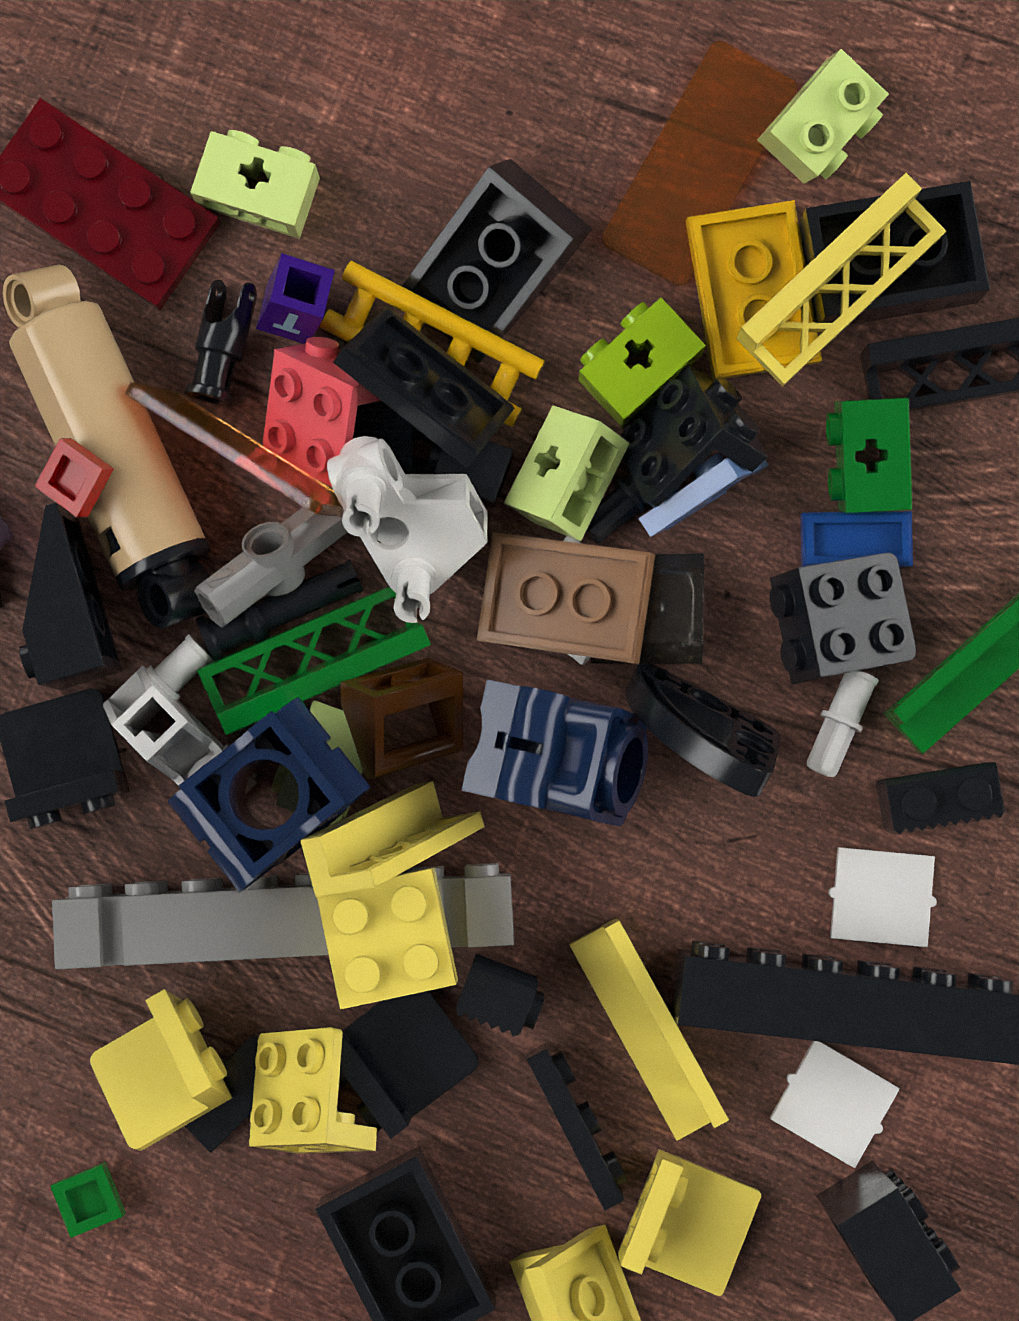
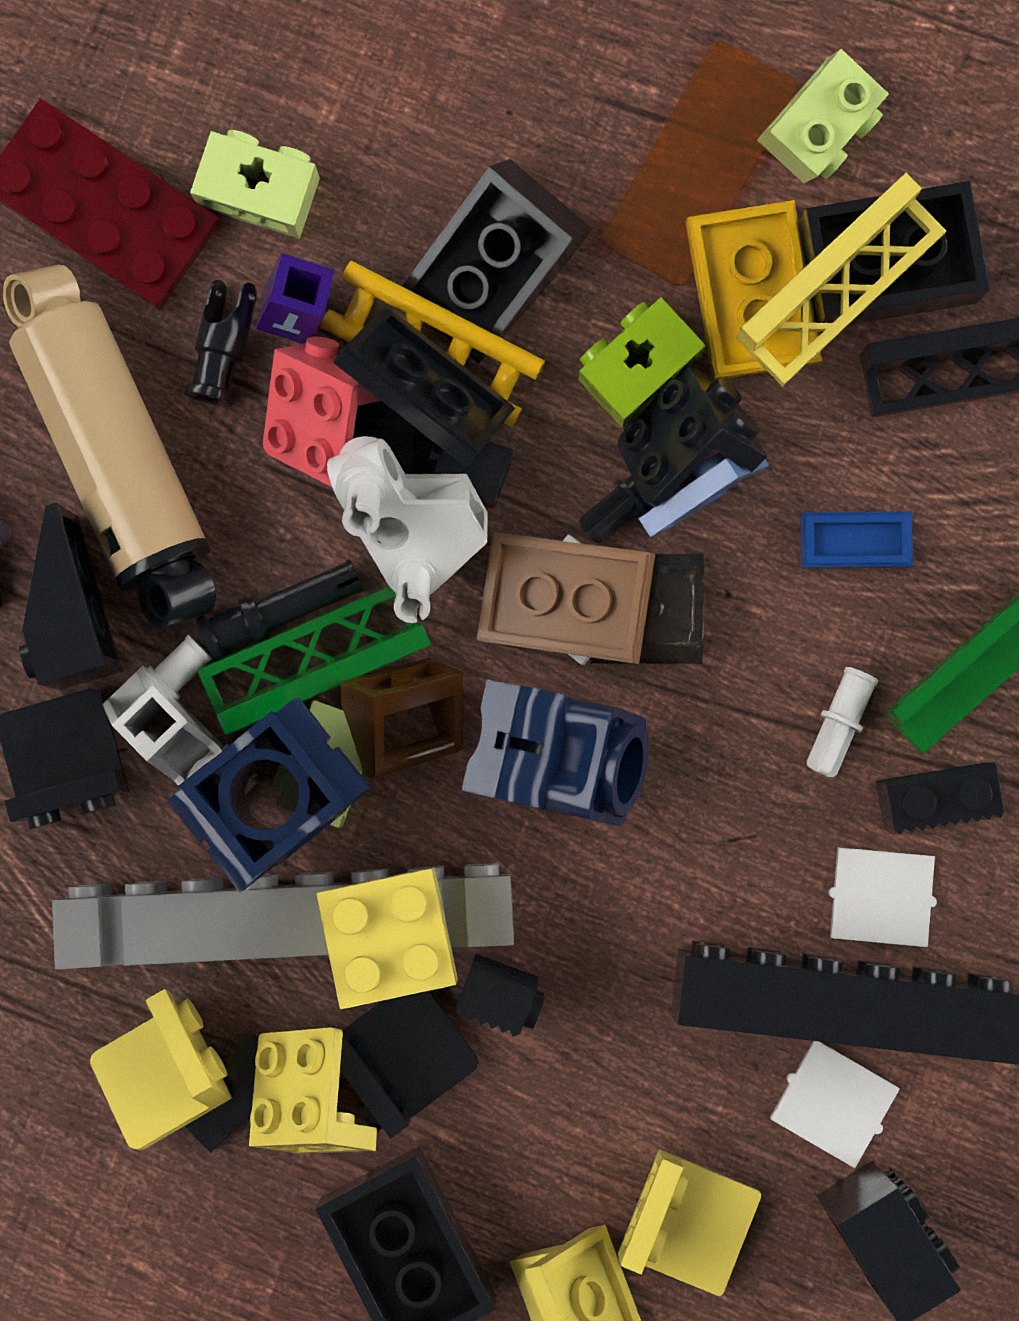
(74, 477): plate -> none
(88, 1199): green plate -> none
(238, 448): clear orange piece -> none
(269, 563): light grey piece -> none
(383, 841): light yellow fence -> none
(566, 472): yellowish green brick -> none
(578, 1125): black plate -> none
(647, 1029): light yellow fence -> none
(704, 729): black beam -> none
(842, 617): bracket -> none
(888, 480): green brick -> none

